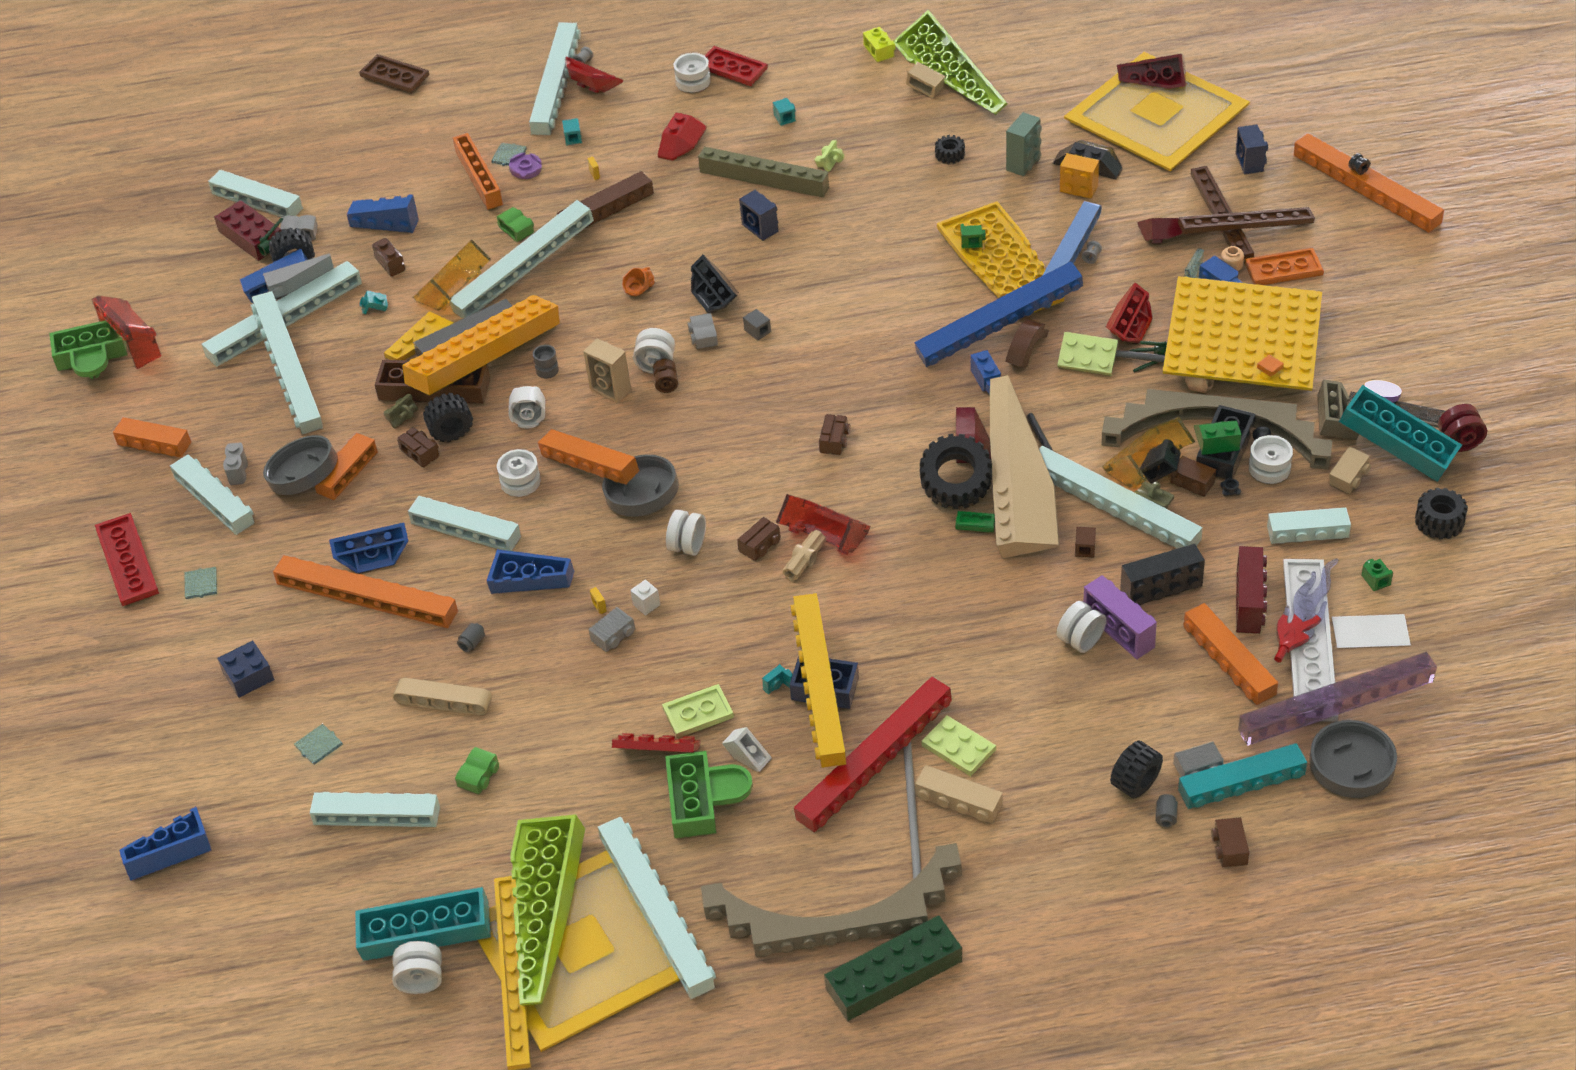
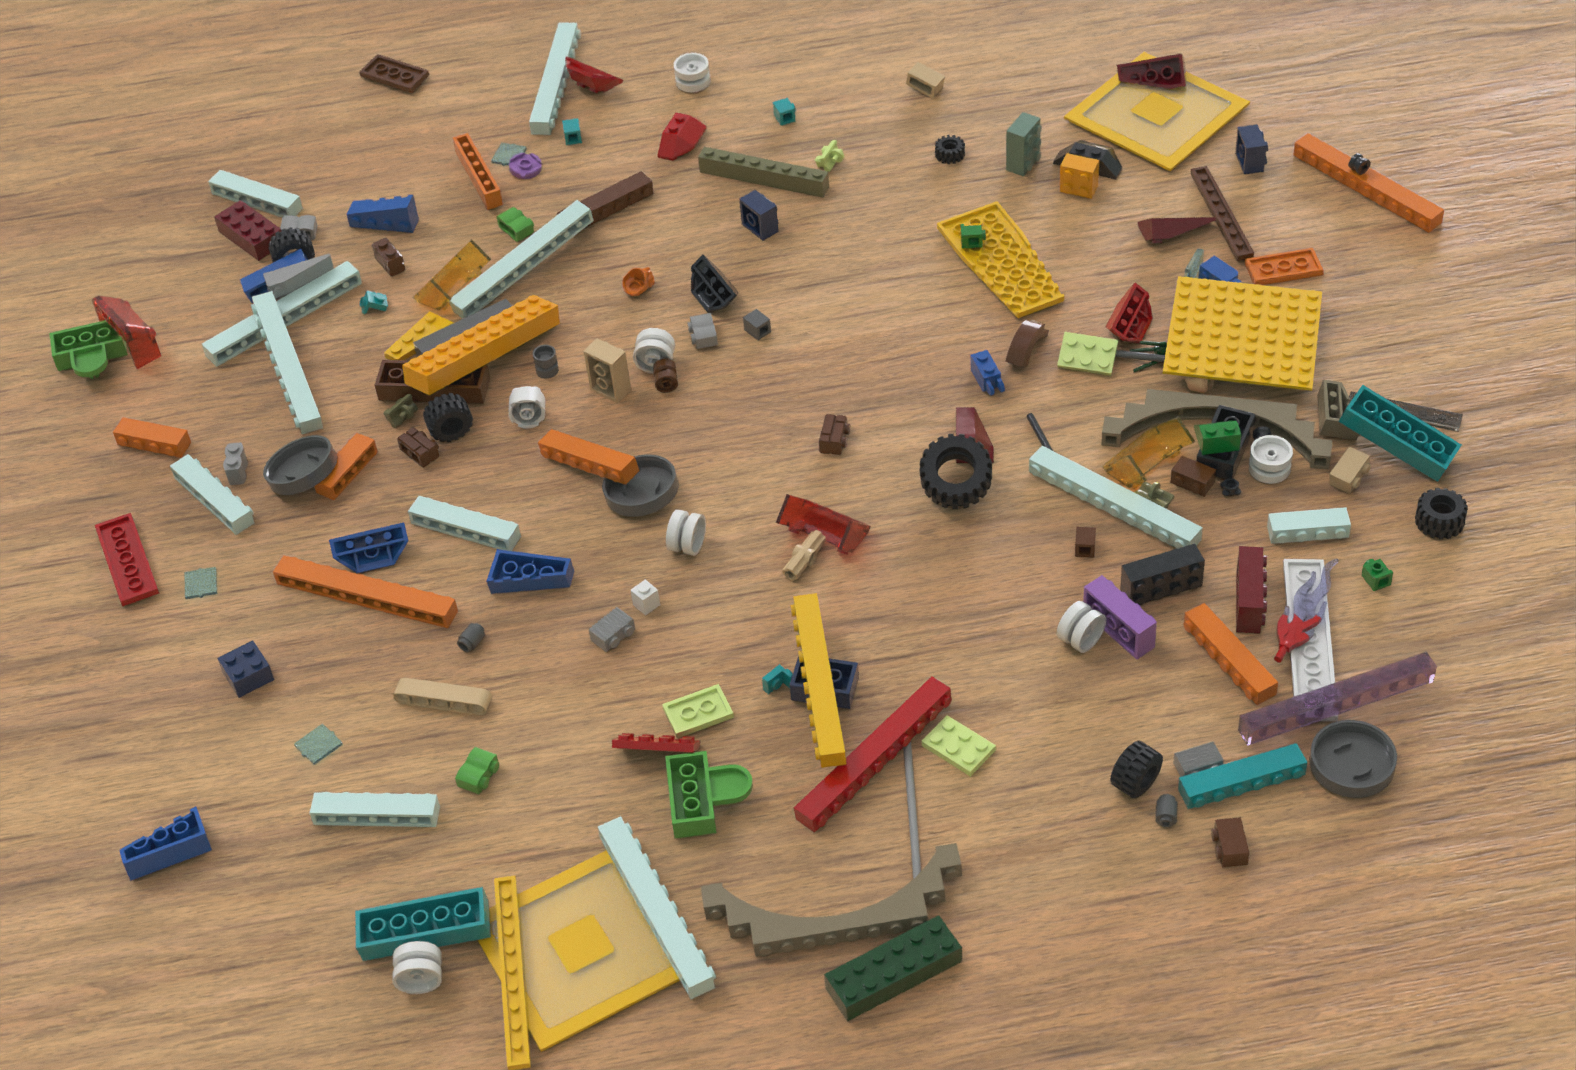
(263, 247): dark green plant -> none
(518, 472): white wheel -> none
(545, 871): lime wedge -> none
(585, 55): light grey bush -> none
(593, 168): yellow tile -> none
(598, 600): yellow tile -> none
(735, 66): red plate -> none
(746, 749): white slope -> none
(759, 539): reddish brown brick -> none
(878, 44): neon yellow brick -> none
(933, 46): lime wedge -> none
(958, 794): tan brick -> none
(975, 521): green plate -> none
(999, 314): blue brick -> none
(1020, 478): tan wedge -> none
(1075, 237): medium blue beam -> none
(1086, 254): light grey bush -> none
(1160, 461): black torso -> none
(1233, 256): light nougat head -> none
(1246, 220): reddish brown plate -> none
(1270, 365): orange tile -> none
(1371, 631): white sticker -> none
(1385, 389): tile -> none
(1463, 425): dark red wheel -> none

